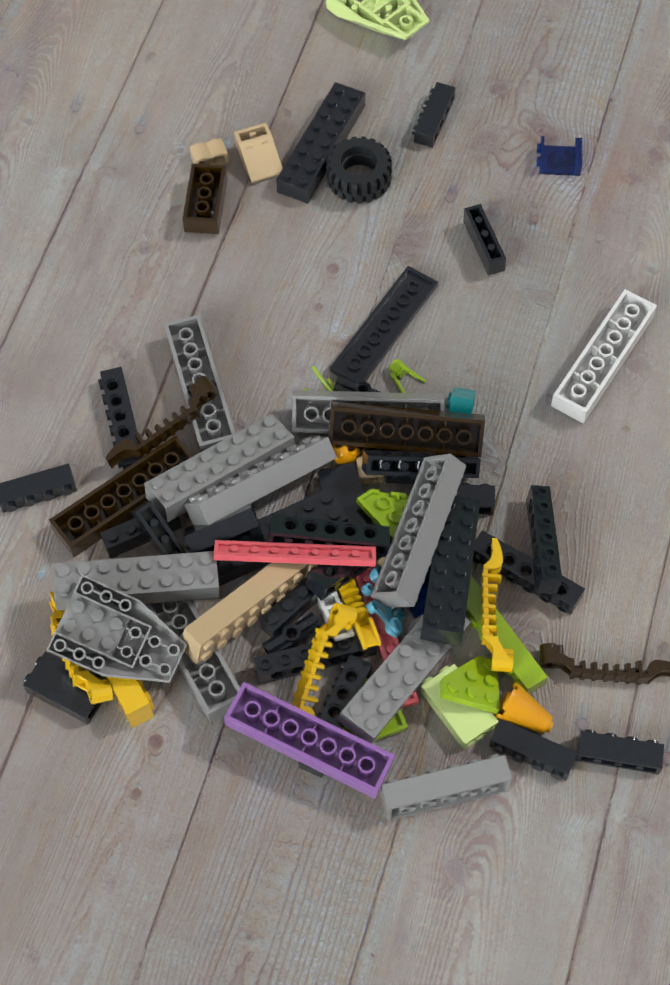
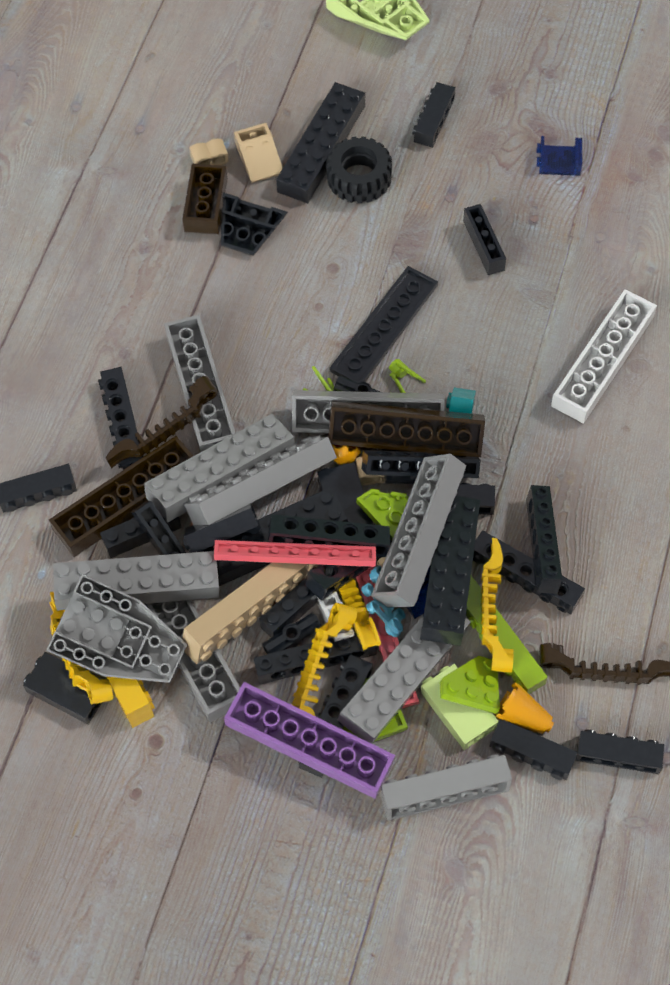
(246, 224): none -> black wedge

